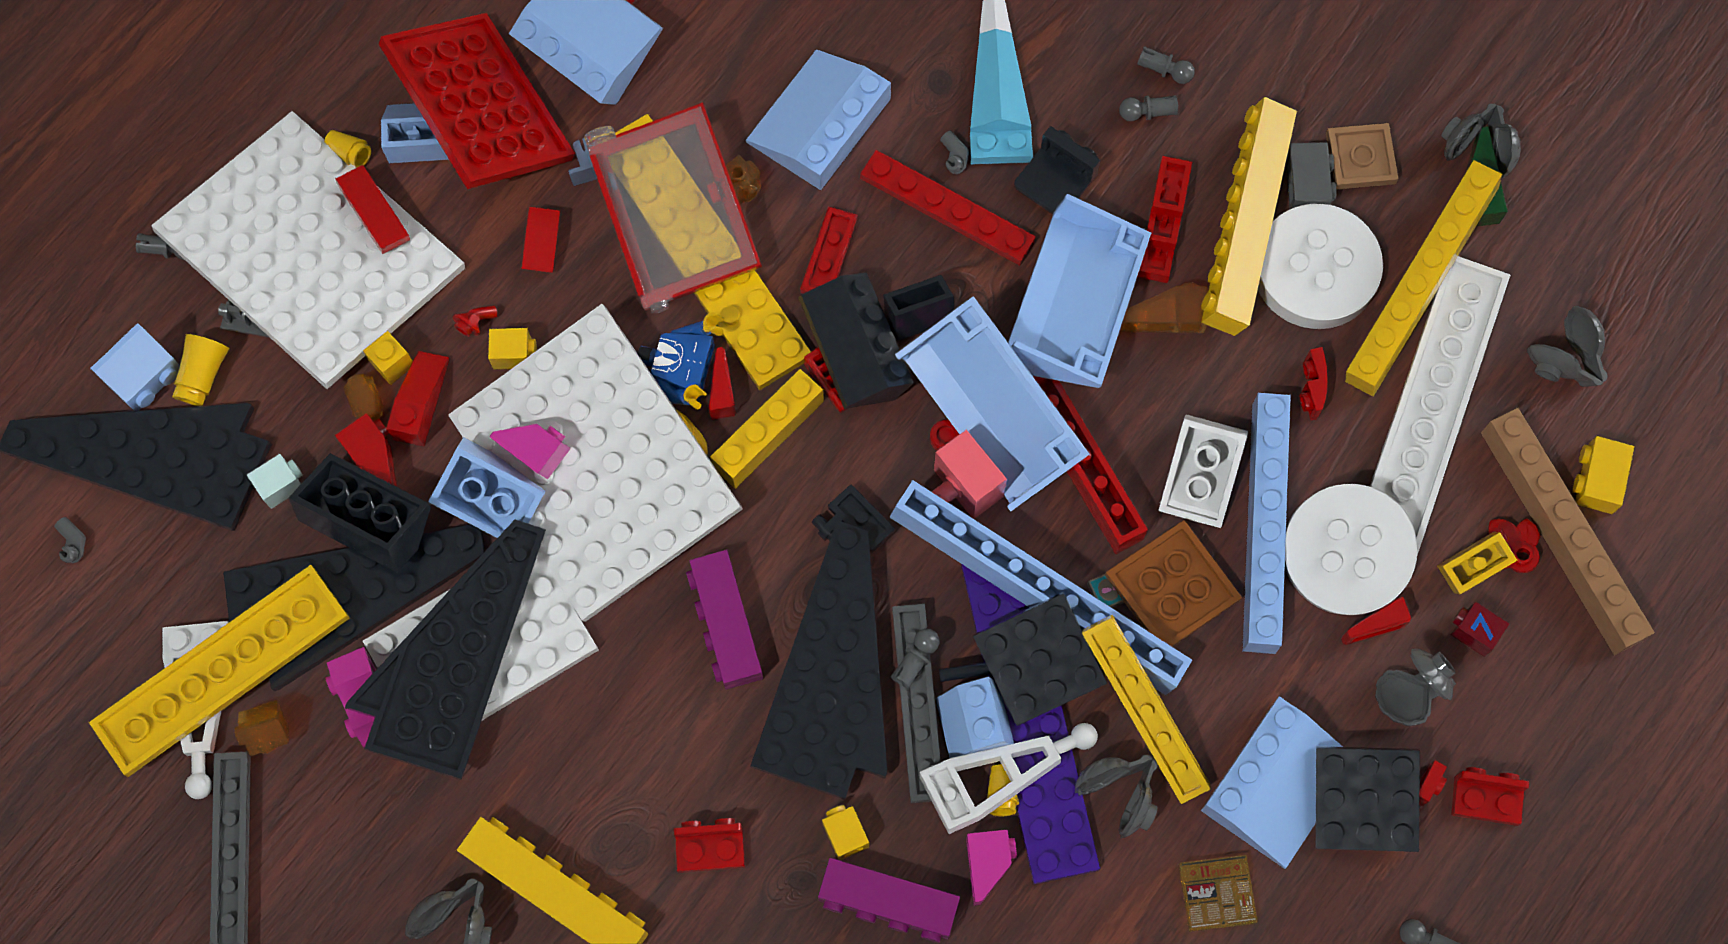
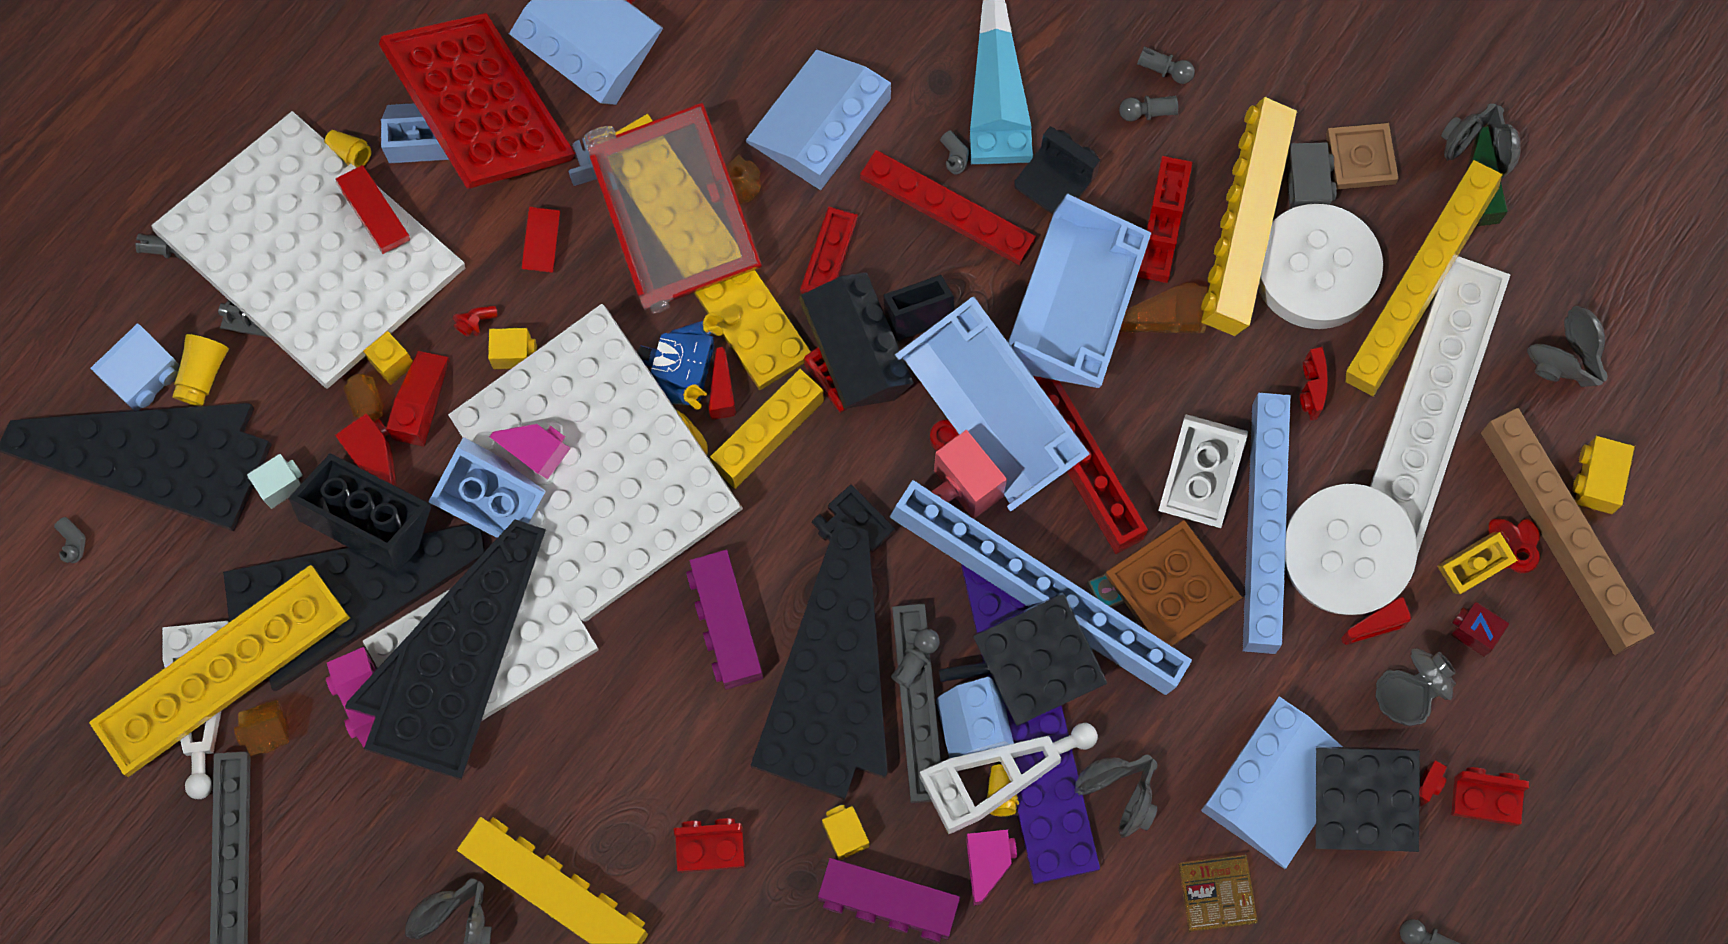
(1146, 709): yellow plate -> none

